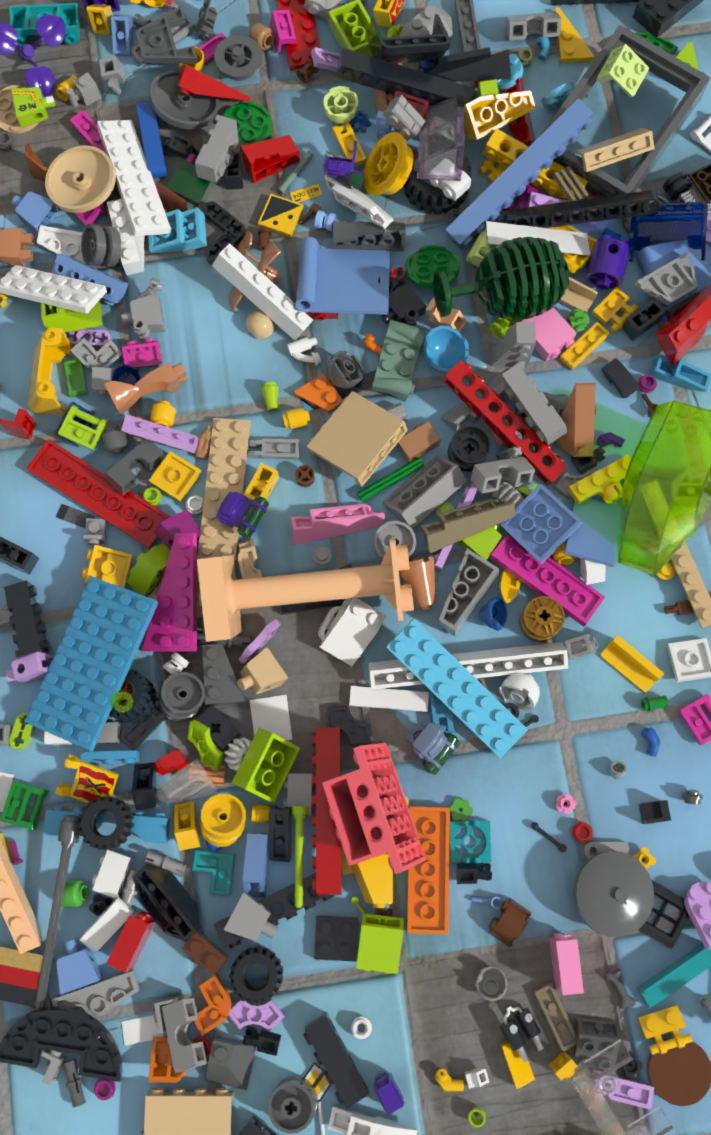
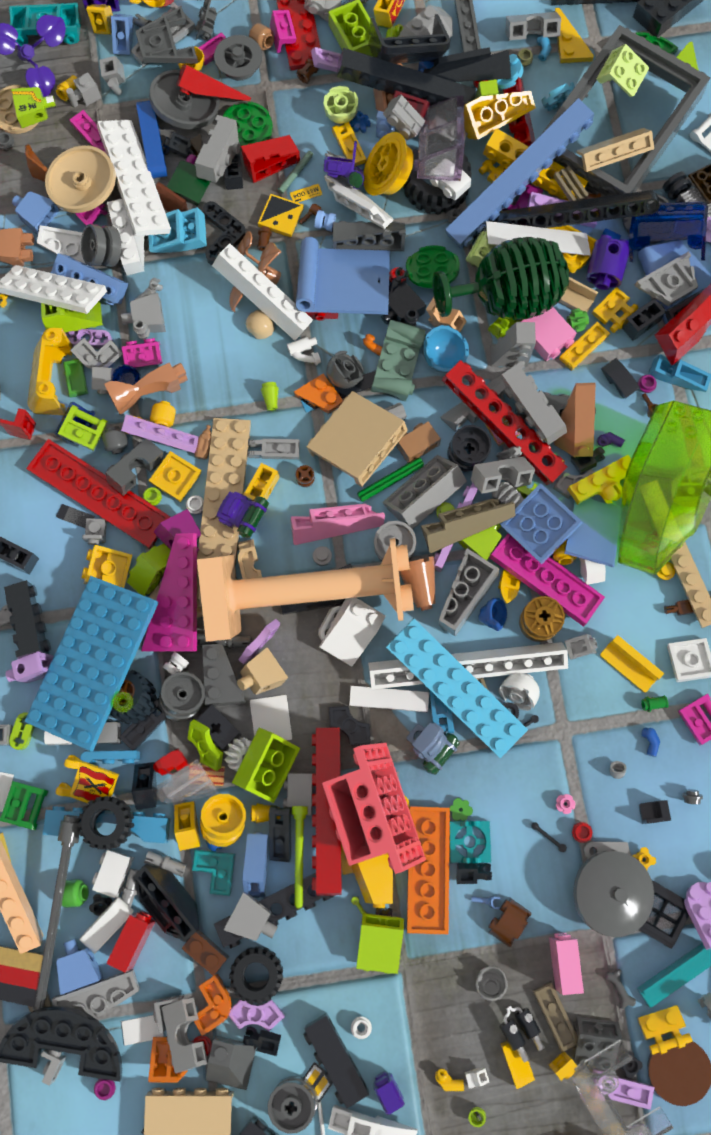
(16, 859): magenta piece -> none
(74, 1083): dark grey pin -> none
(296, 418): yellow brick -> none
(335, 938): black plate -> none

